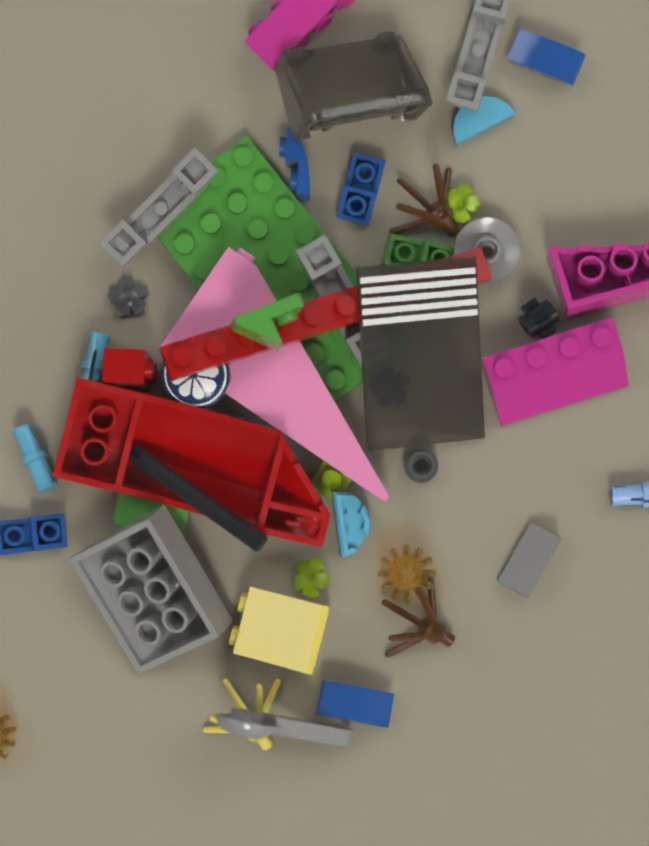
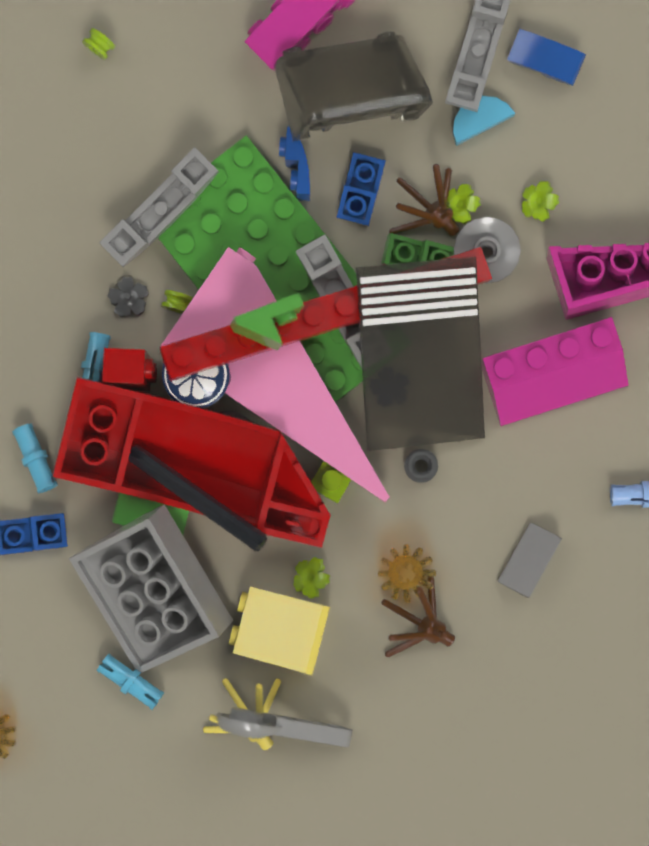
(98, 43): none -> lime bush
(130, 681): none -> medium azure pin
(176, 301): none -> lime bush
(351, 521): medium azure tile -> none
(355, 704): blue slope -> none
(538, 318): black gear -> none
(539, 200): none -> lime plant

